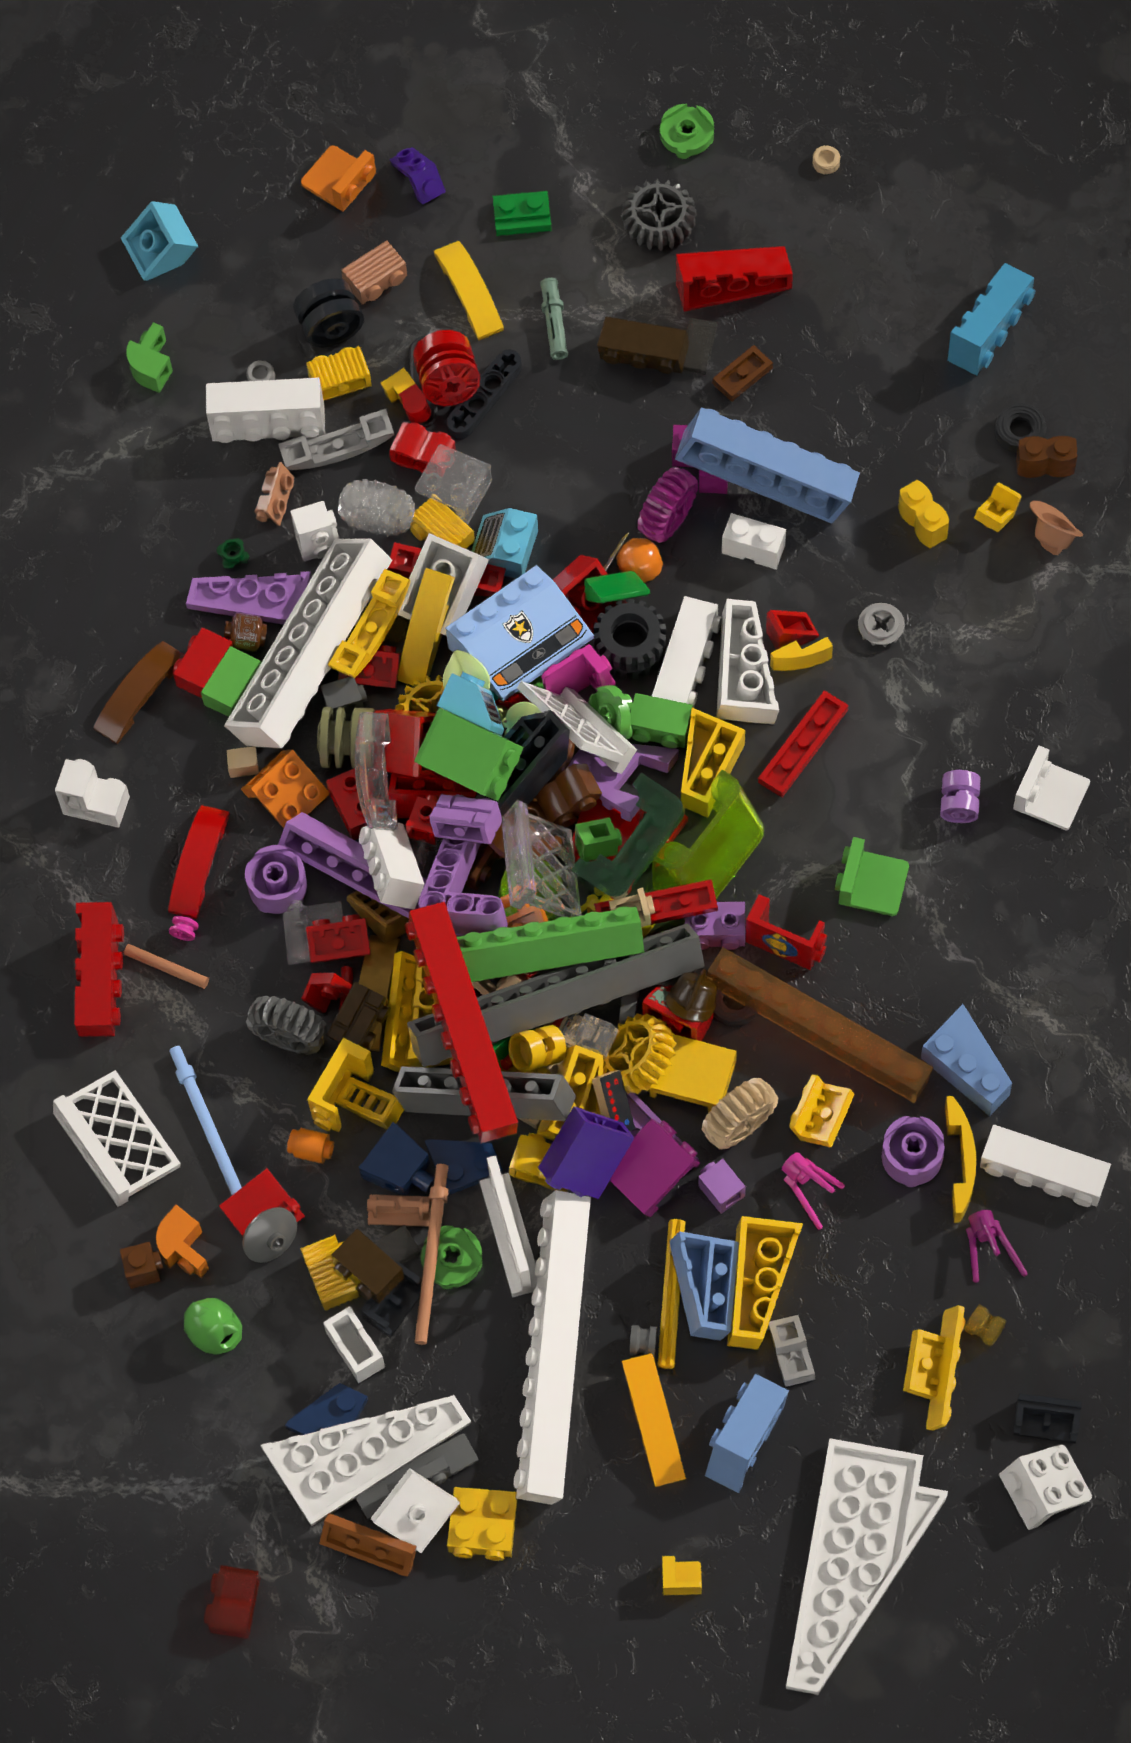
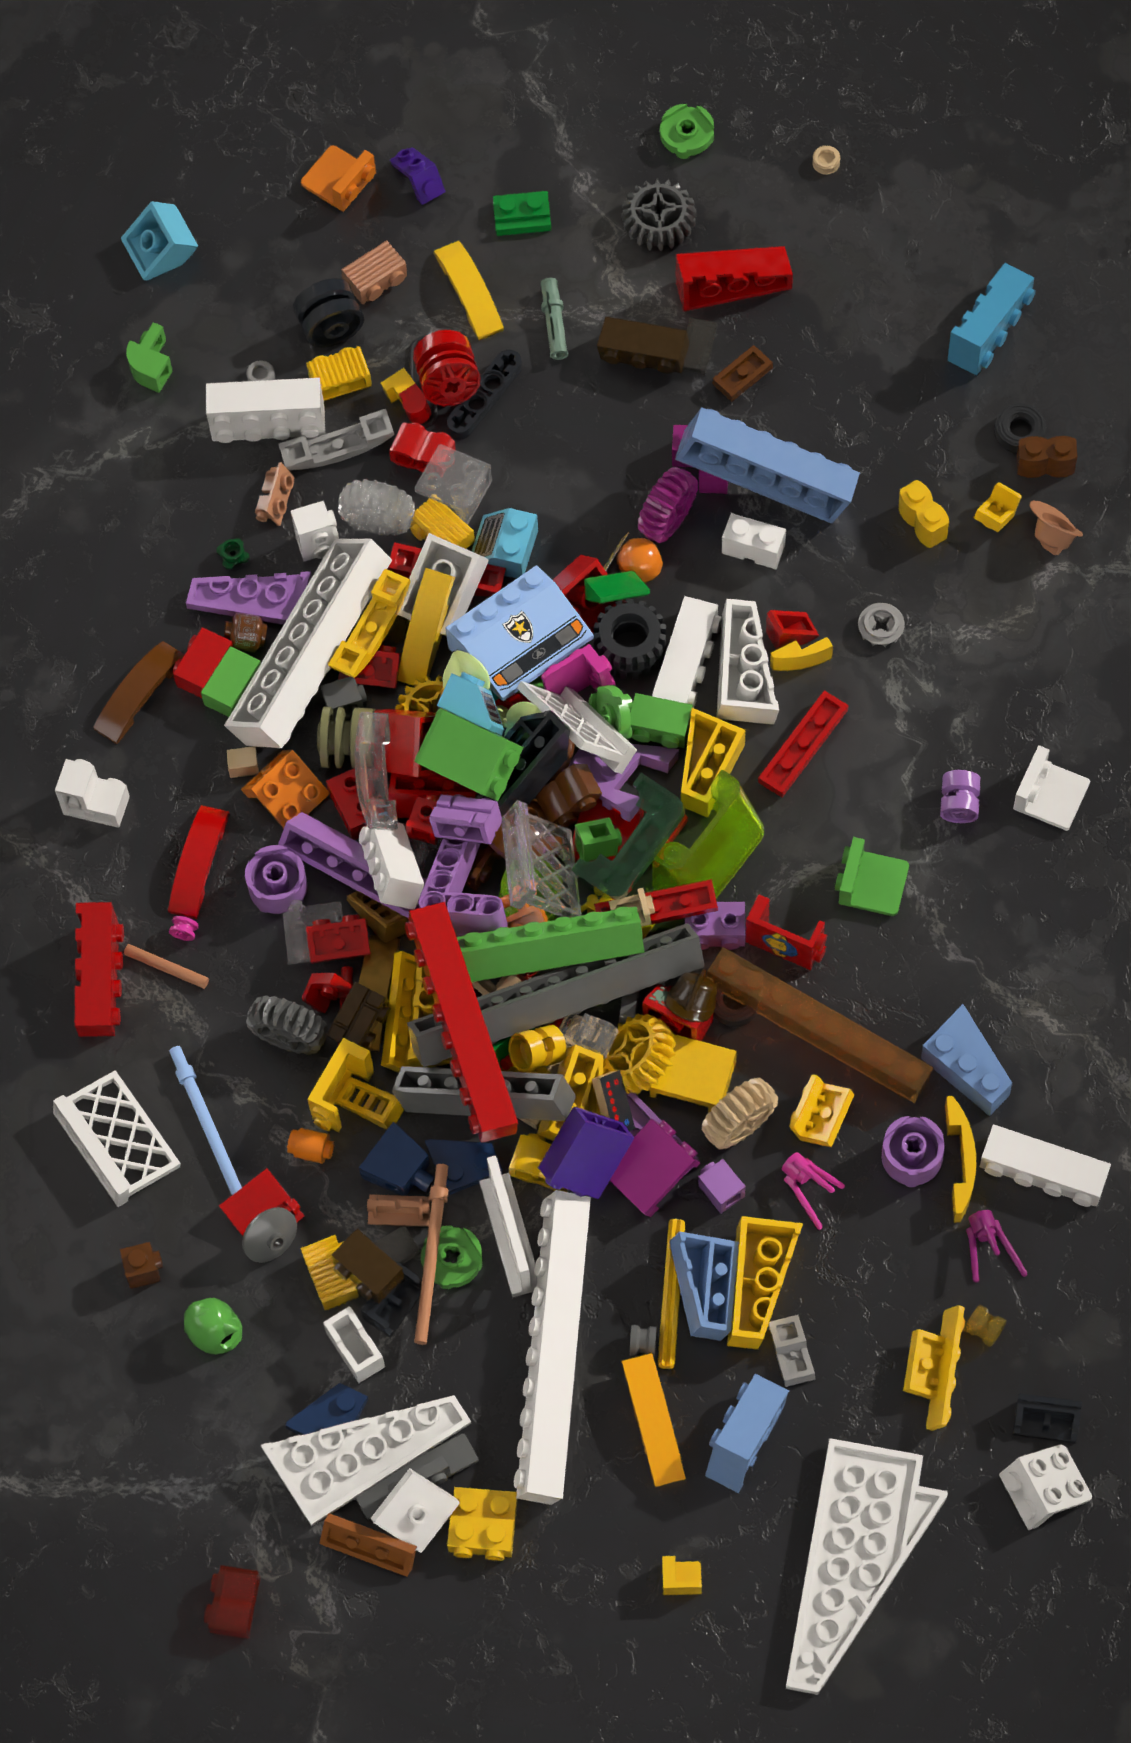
(174, 1240): orange brick -> none

